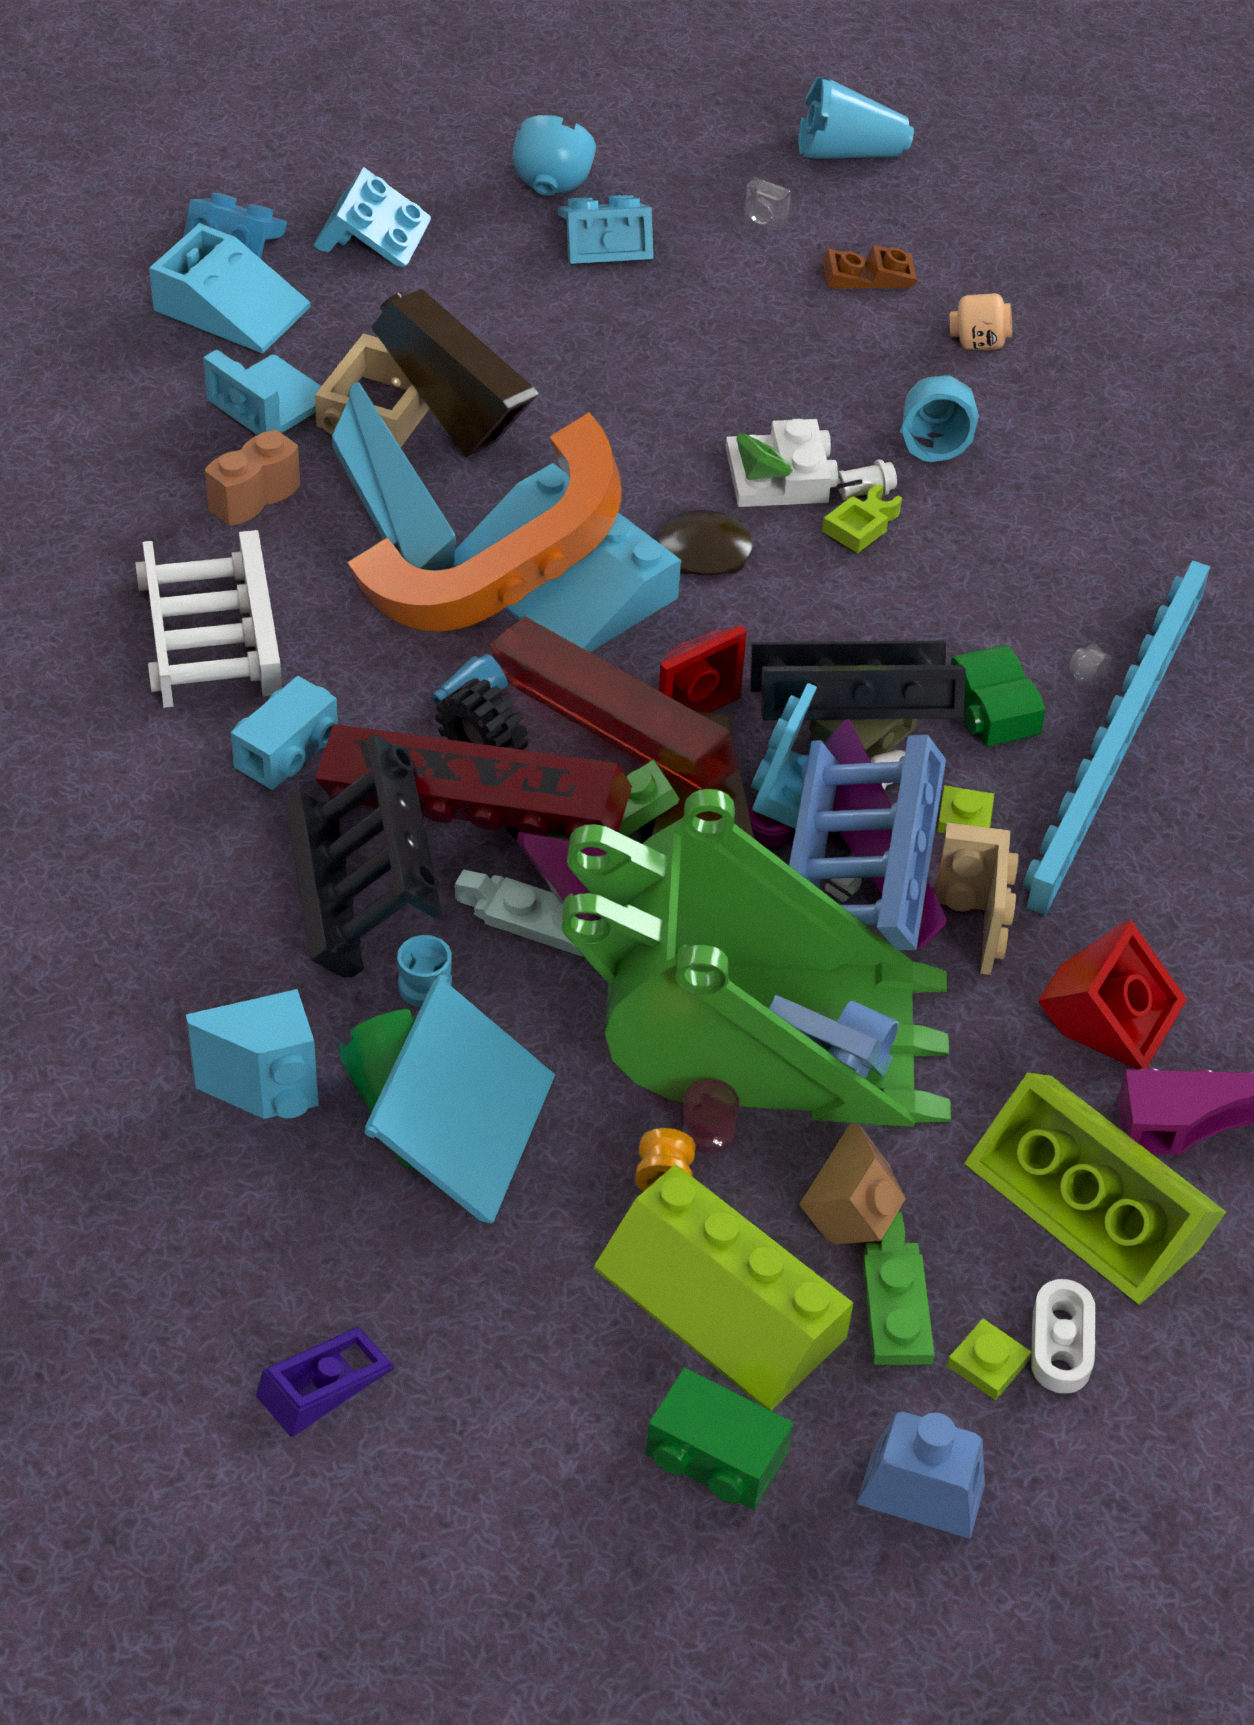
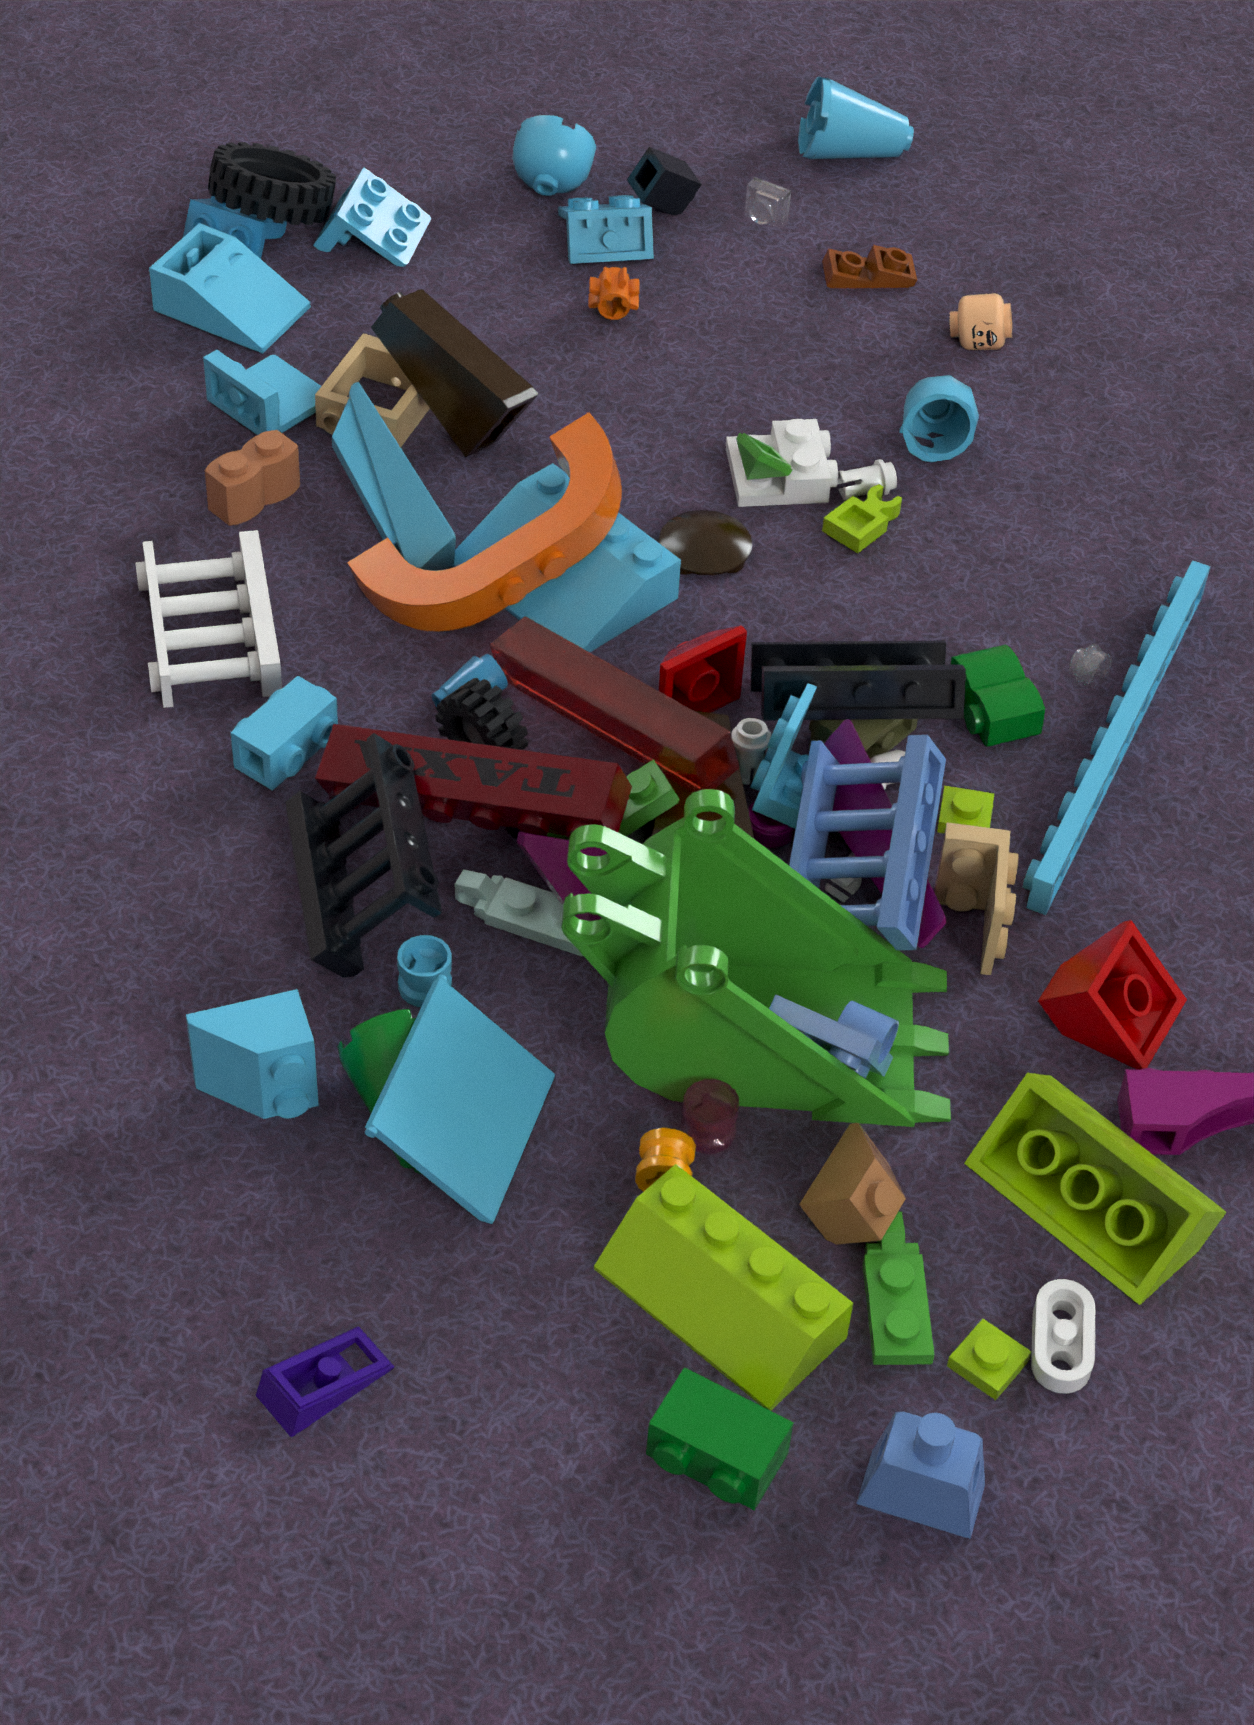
(271, 183): none -> black tyre
(614, 293): none -> orange gear
(664, 182): none -> black brick
(750, 742): none -> white pin

